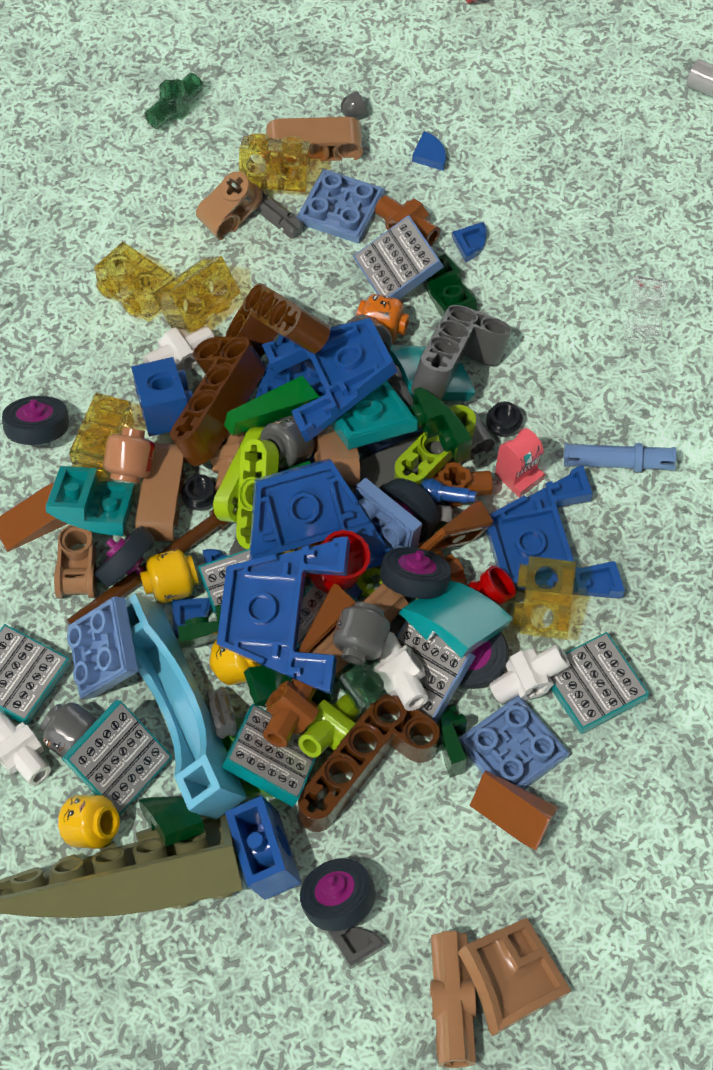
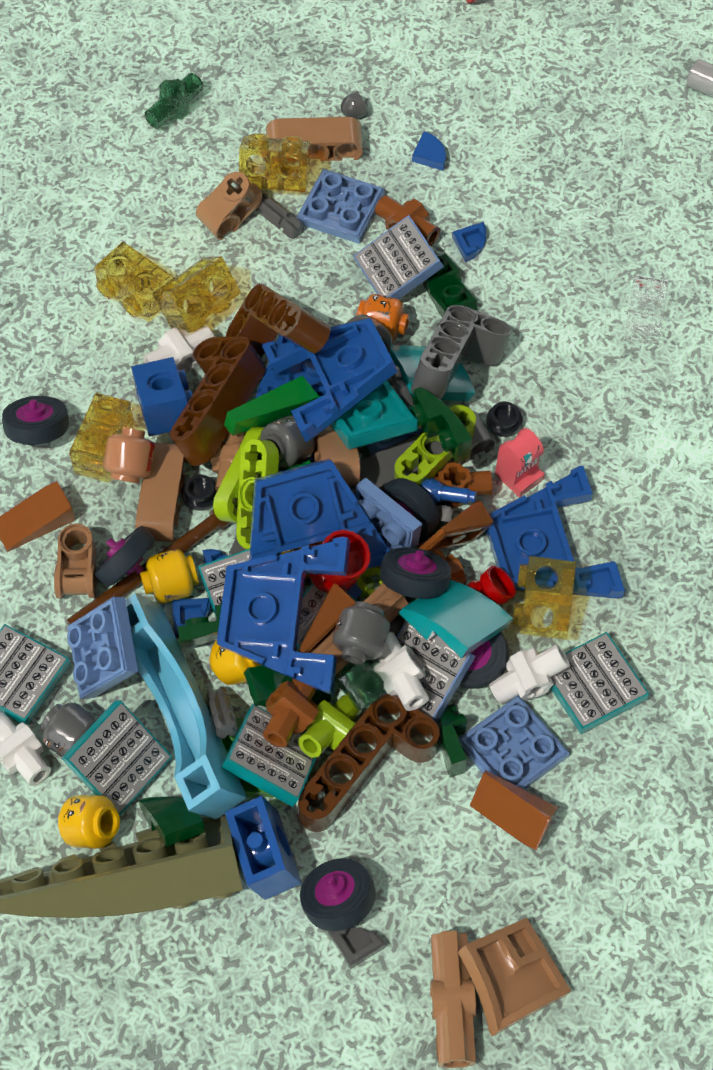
(90, 503): teal slope -> none
(620, 456): medium blue pin -> none

